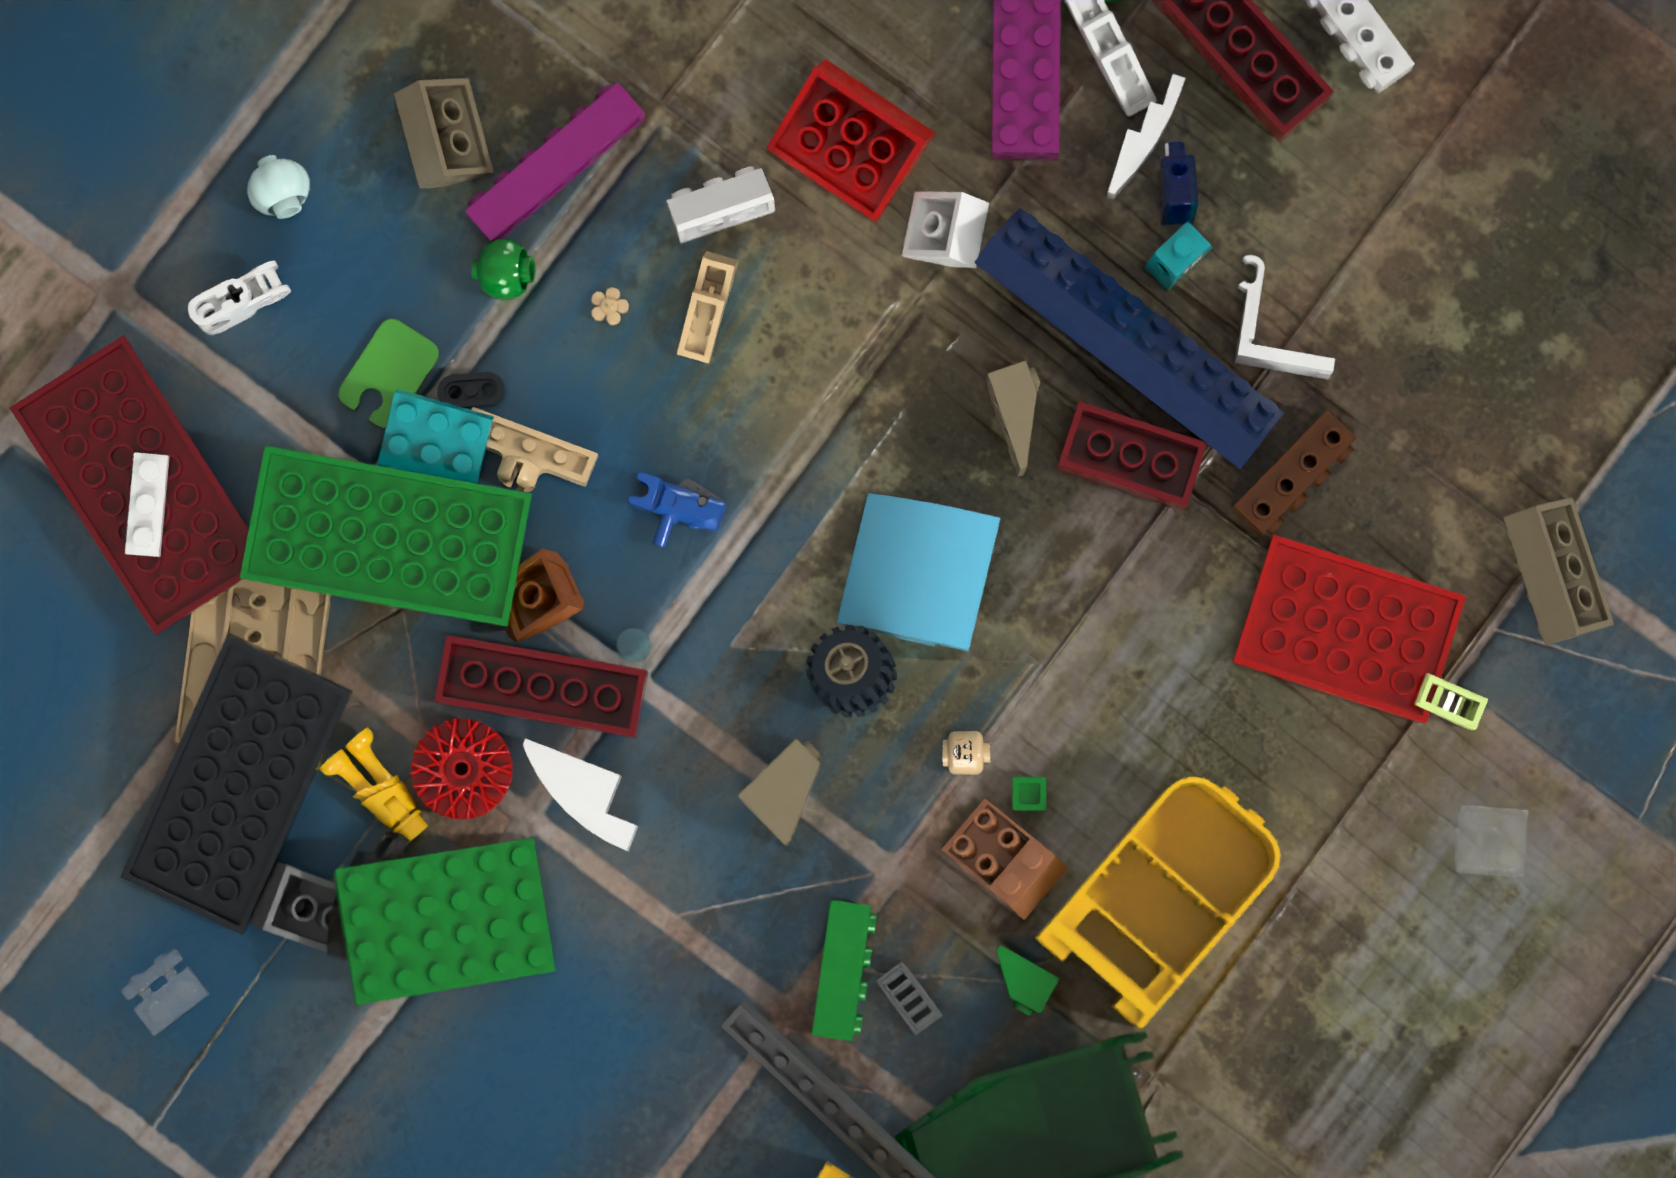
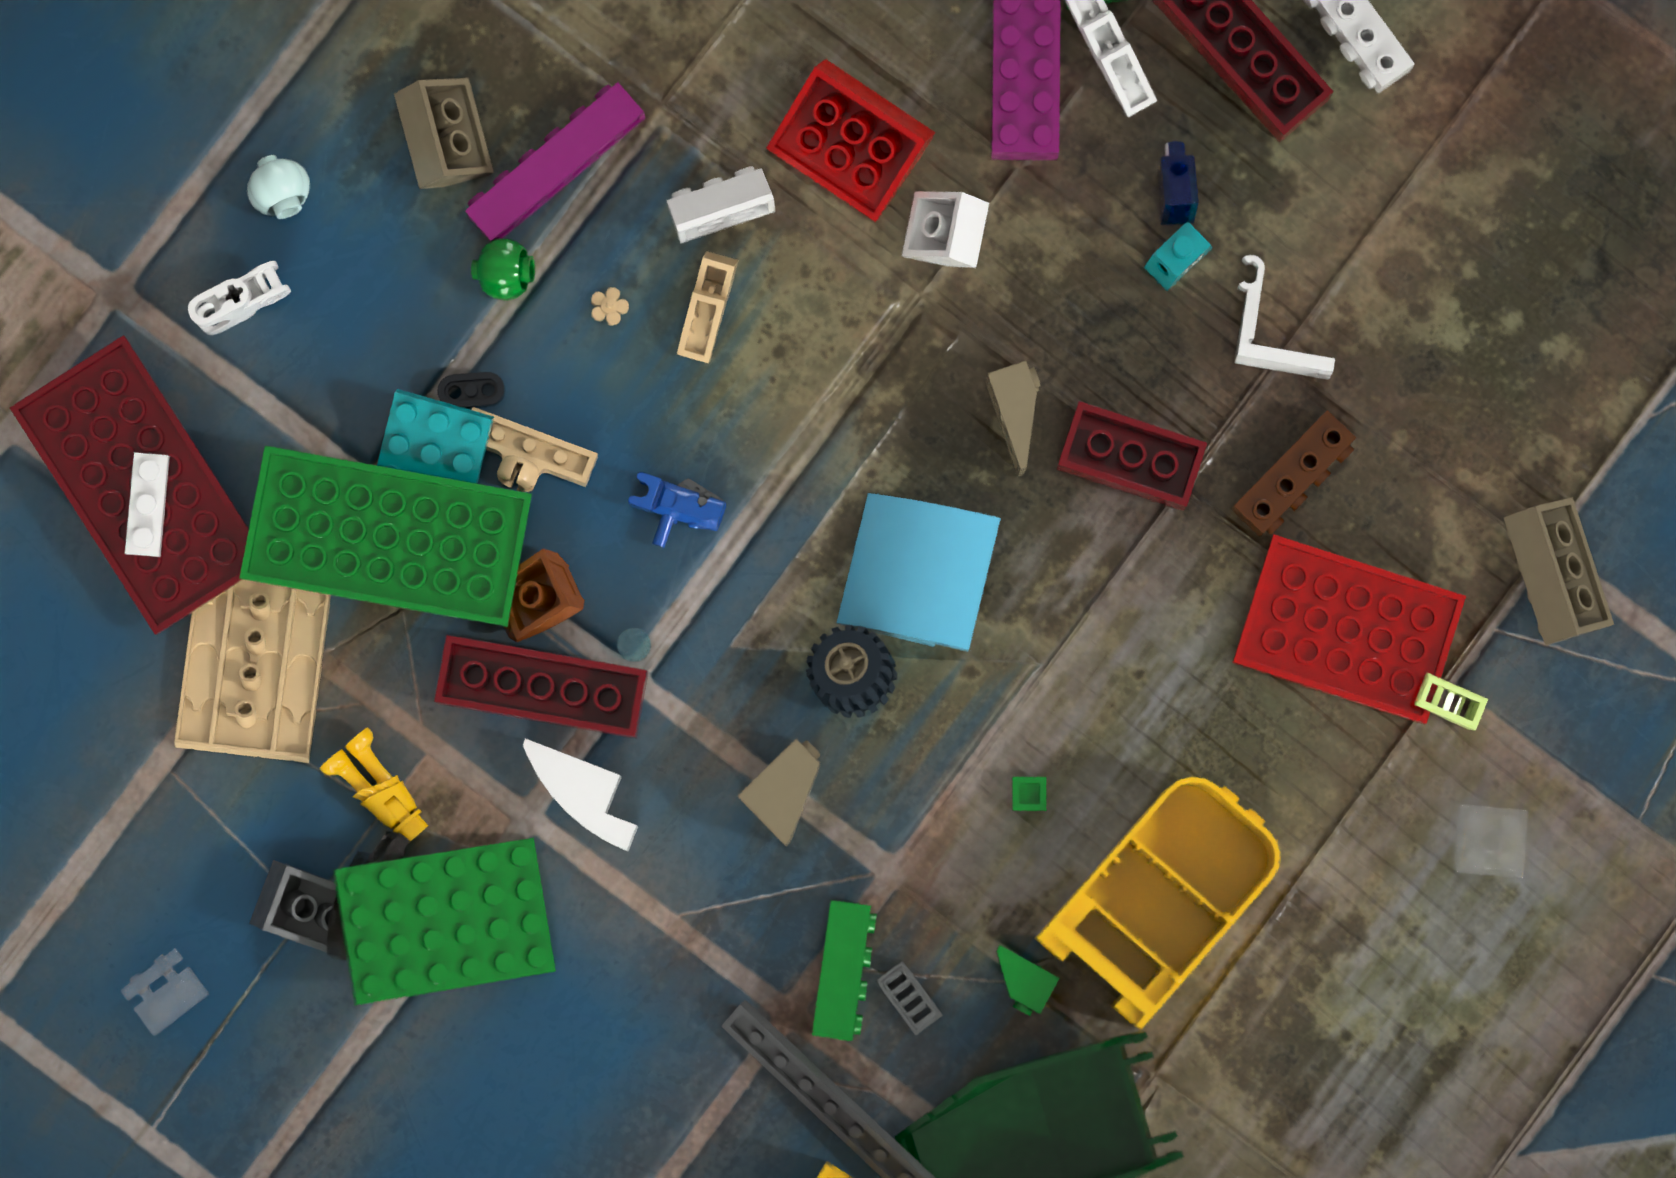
(236, 783): black plate -> none
(391, 361): bright green piece -> none
(487, 775): red wheel -> none
(965, 753): tan head -> none
(1005, 859): nougat slope -> none
(1129, 337): dark blue brick -> none
(1139, 145): white slope -> none

